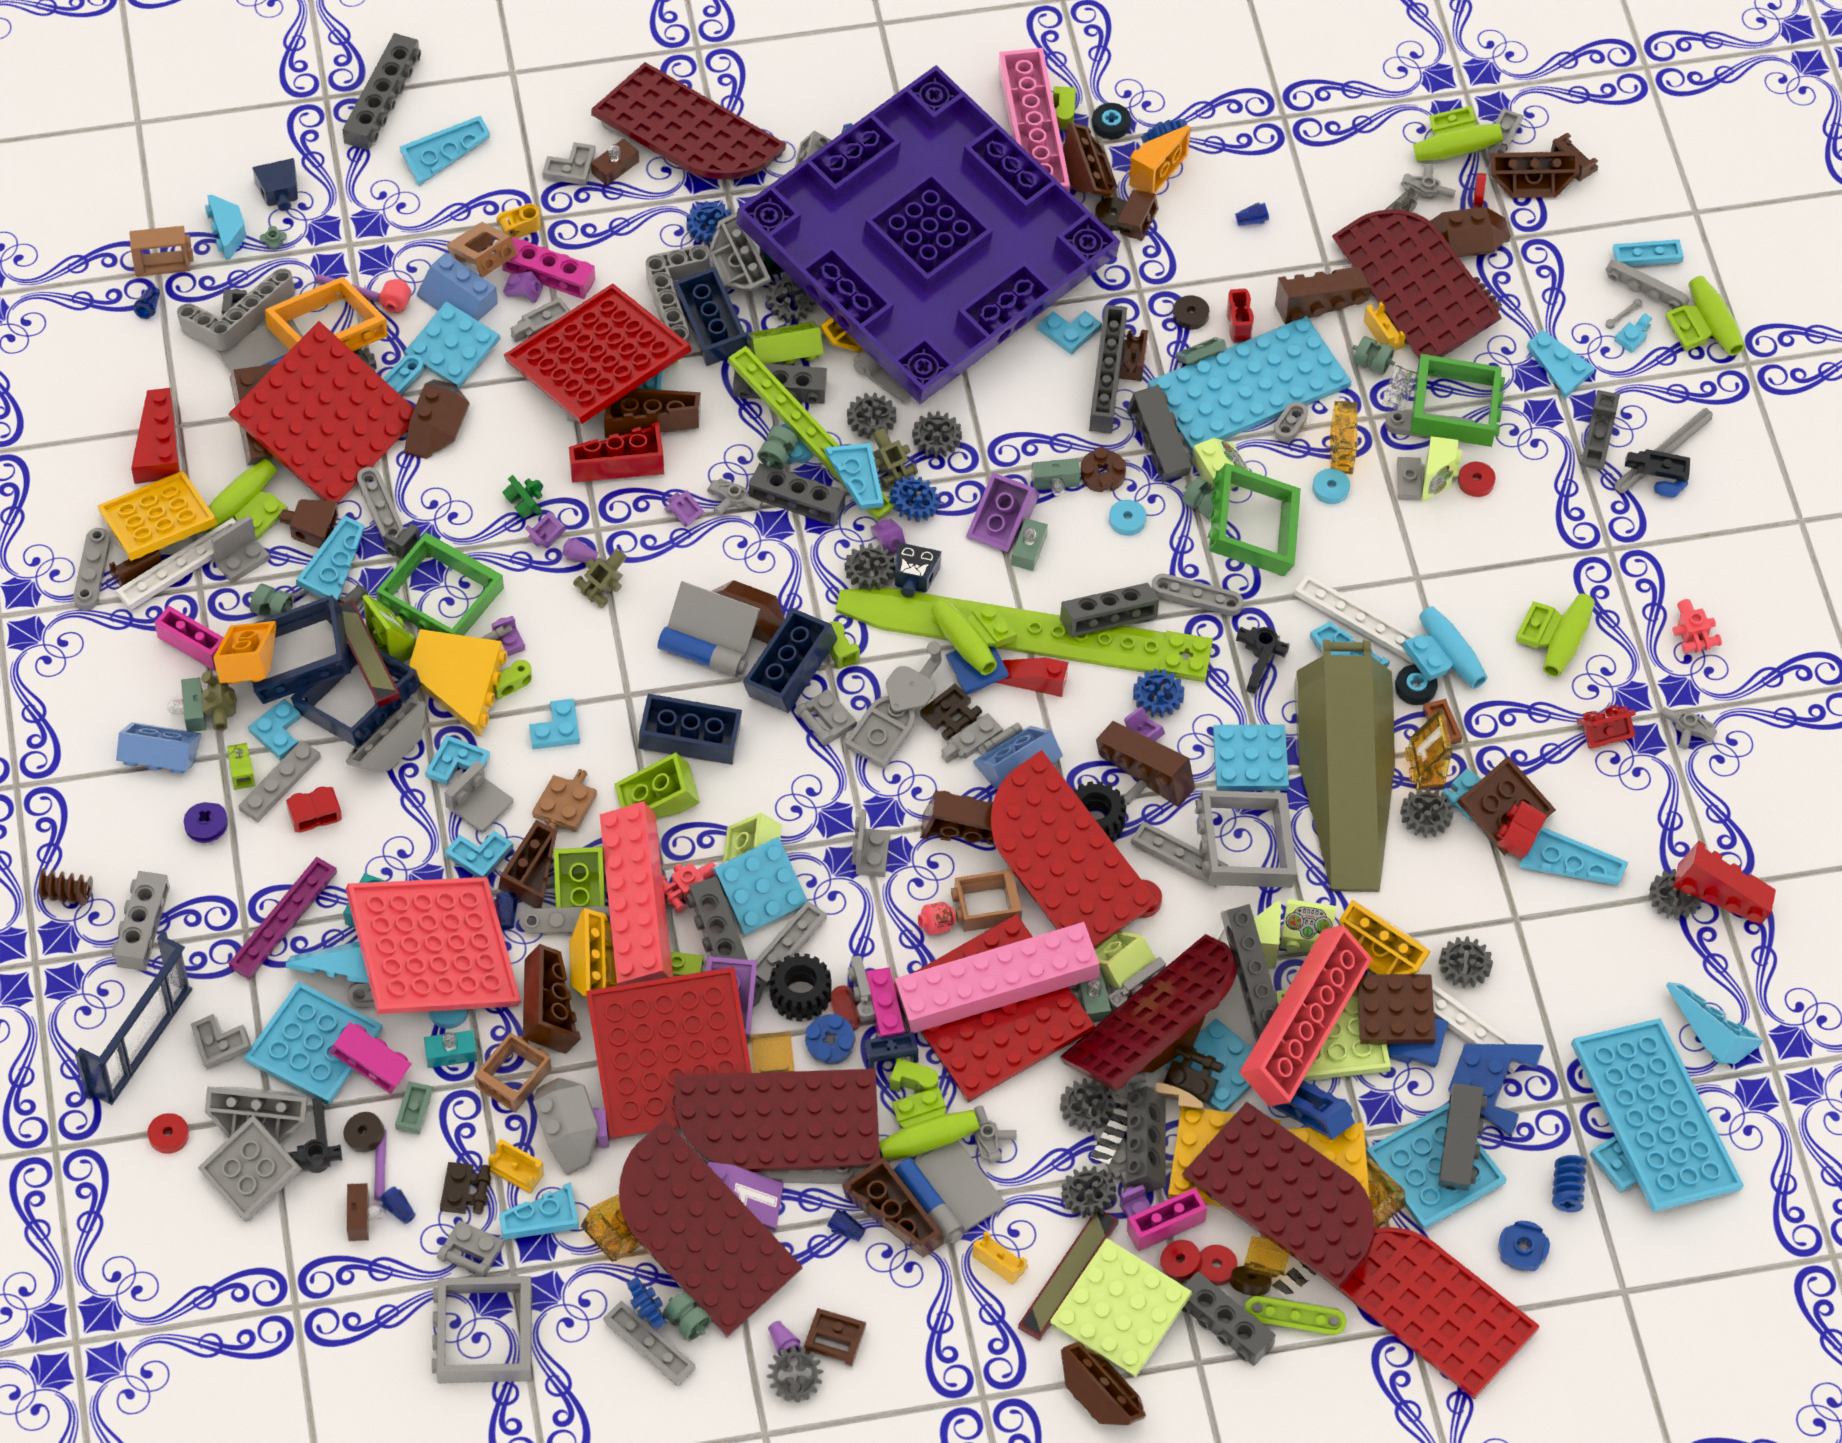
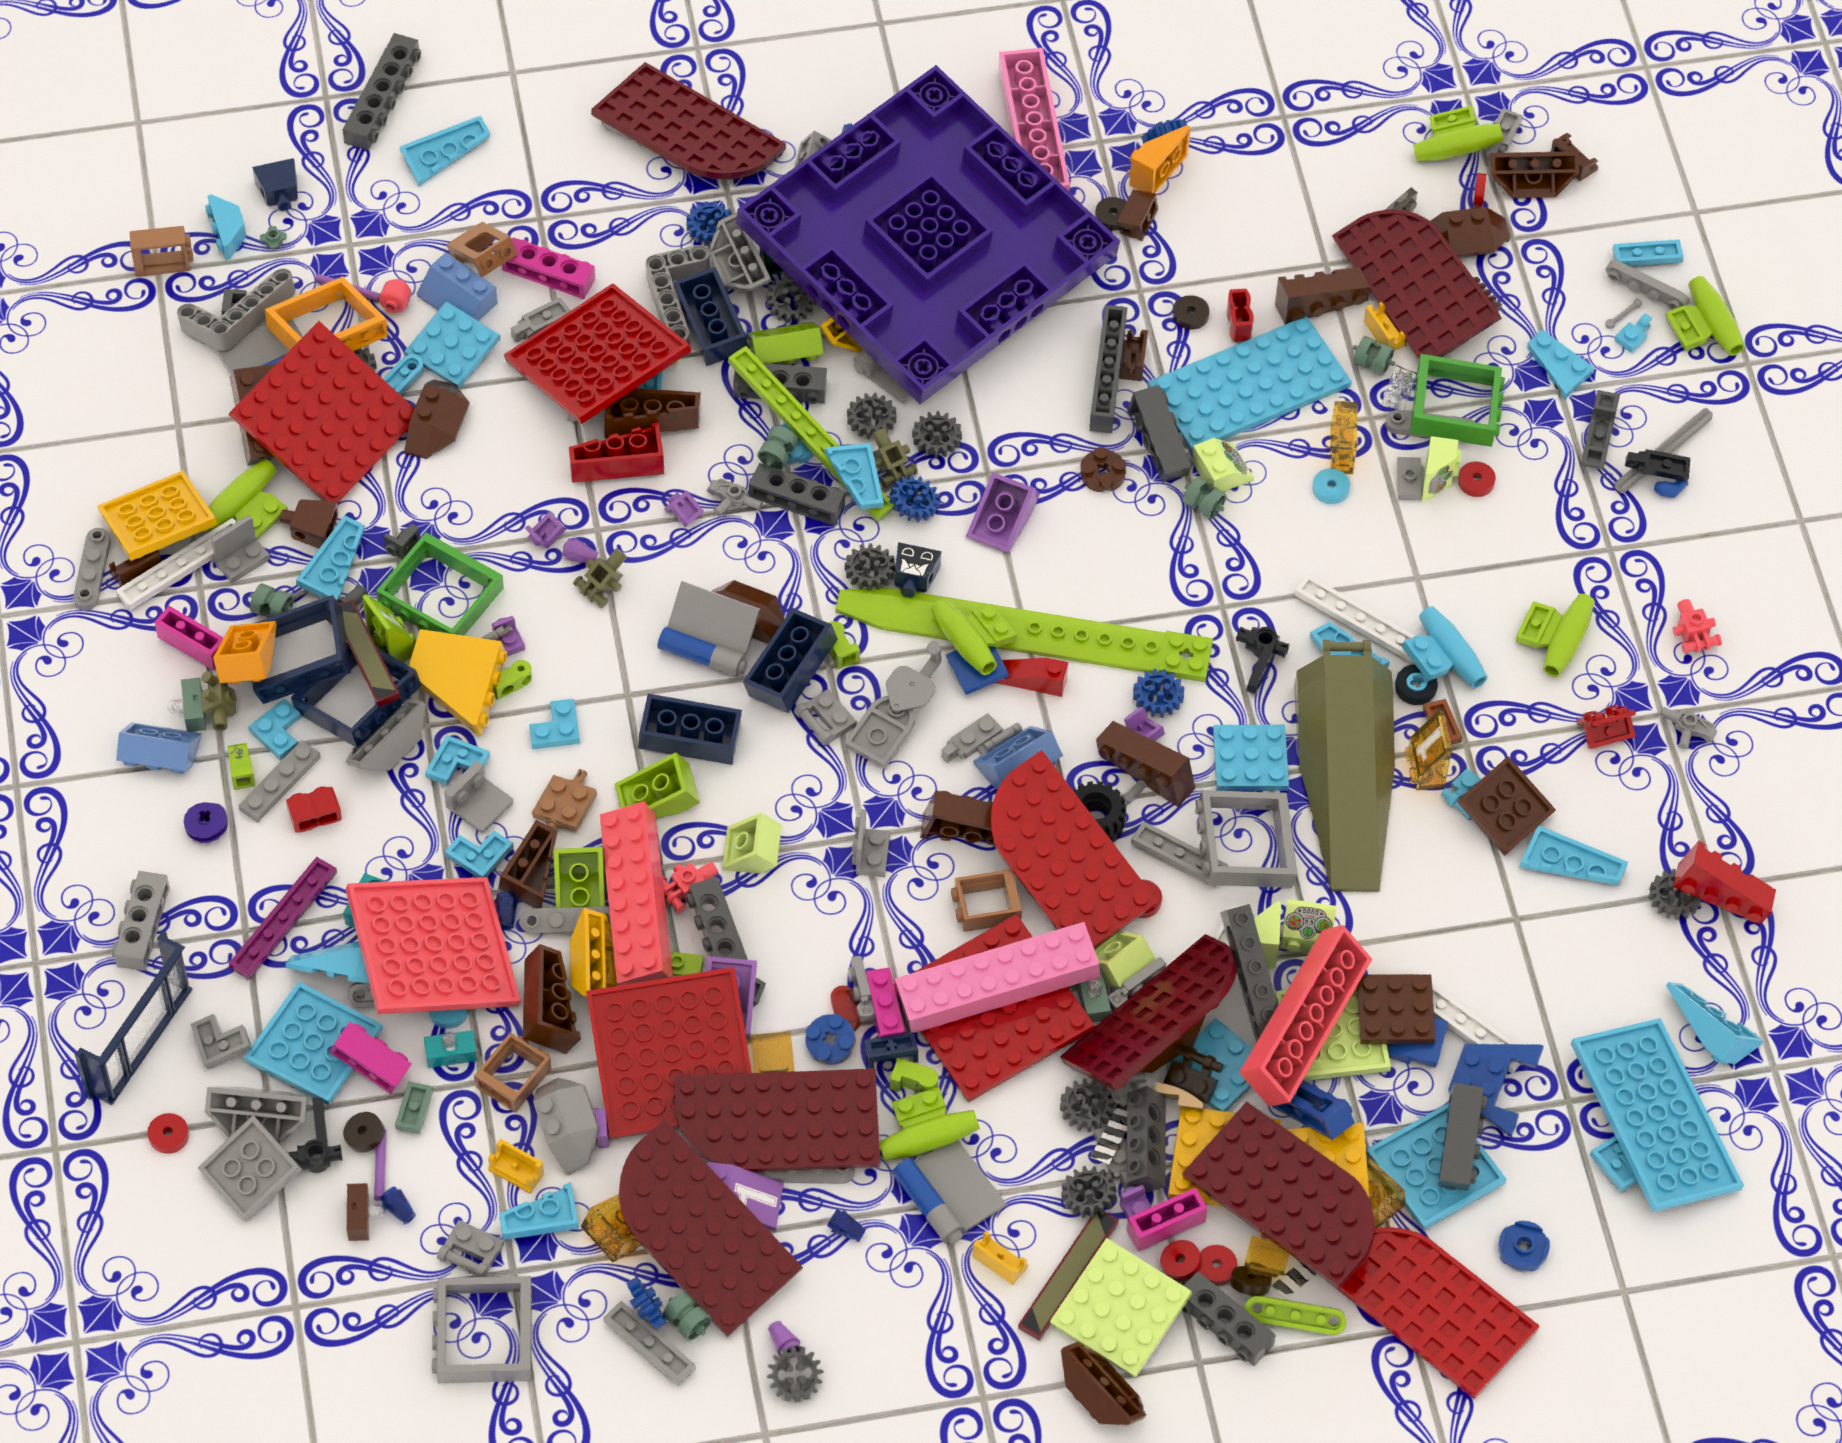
(63, 888): reddish brown piece -> none
(147, 303): clear blue cone -> none
(156, 442): red wedge -> none
(379, 502): light grey plate -> none
(457, 1187): dark brown plate -> none
(516, 490): green hips -> none
(520, 220): yellow piece -> none
(523, 284): medium lavender bracket -> none
(571, 170): light grey plate -> none
(615, 162): reddish brown piece -> none
(760, 885): medium azure plate -> none
(790, 939): light grey plate -> none
(800, 970): black tyre -> none
(836, 1329): reddish brown plate -> none
(889, 534): medium lavender bracket -> none
(893, 1206): reddish brown wedge -> none
(936, 918): coral head -> none
(945, 707): dark brown plate -> none
(988, 1136): light grey piece -> none
(1029, 544): sand green piece -> none
(1056, 475): sand green piece -> none
(1065, 101): lime leg -> none
(1070, 335): medium azure plate -> none
(1087, 162): reddish brown wedge -> none
(1109, 609): dark grey brick -> none
(1112, 111): black bush -> none
(1127, 526): medium azure piece -> none
(1195, 353): sand green plate -> none
(1197, 594): light grey plate -> none
(1221, 544): bright green window -> none
(1253, 214): clear blue cone -> none
(1289, 423): light grey plate -> none
(1386, 944): yellow wedge -> none
(1412, 813): dark grey gear -> none
(1427, 185): light grey piece -> none
(1474, 971): dark grey gear -> none
(1521, 829): red brick -> none
(1568, 1183): blue piece -> none

